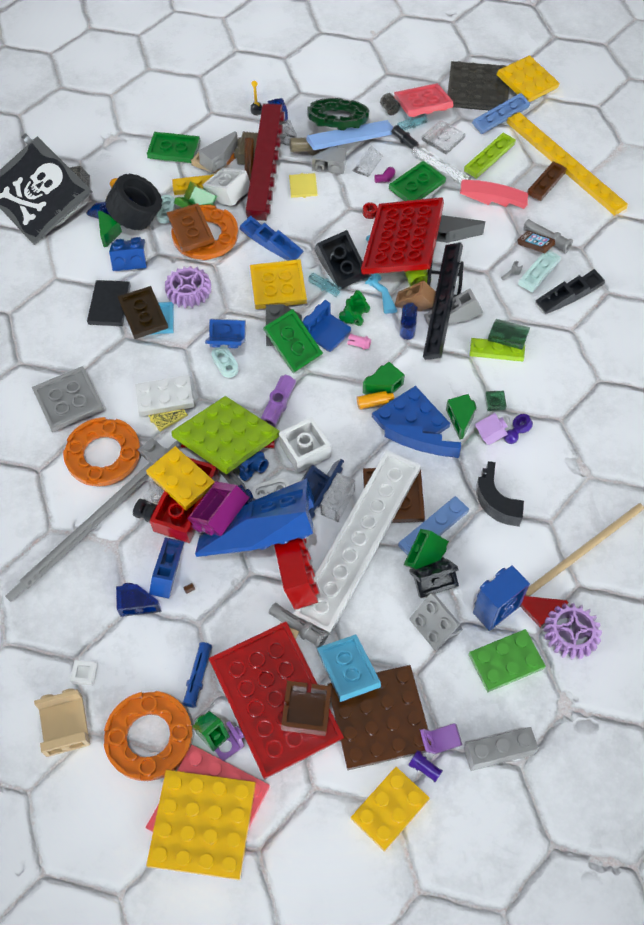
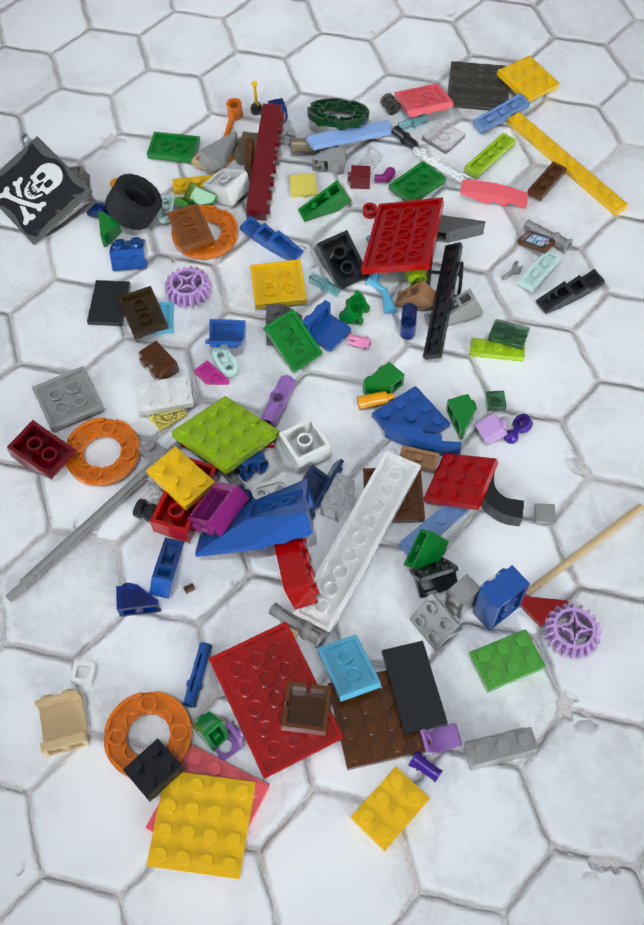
(40, 450): none -> dark red slope
(153, 769): none -> black plate
(158, 361): none -> reddish brown brick
(210, 375): none -> dark pink tile
(235, 113): none -> orange piece
(326, 202): none -> green slope
(359, 177): none -> dark red brick
(414, 687): none -> black tile
(427, 459): none -> medium nougat plate
(461, 481): none -> red plate
(462, 596): none -> light grey brick
(545, 514): none -> light grey tile

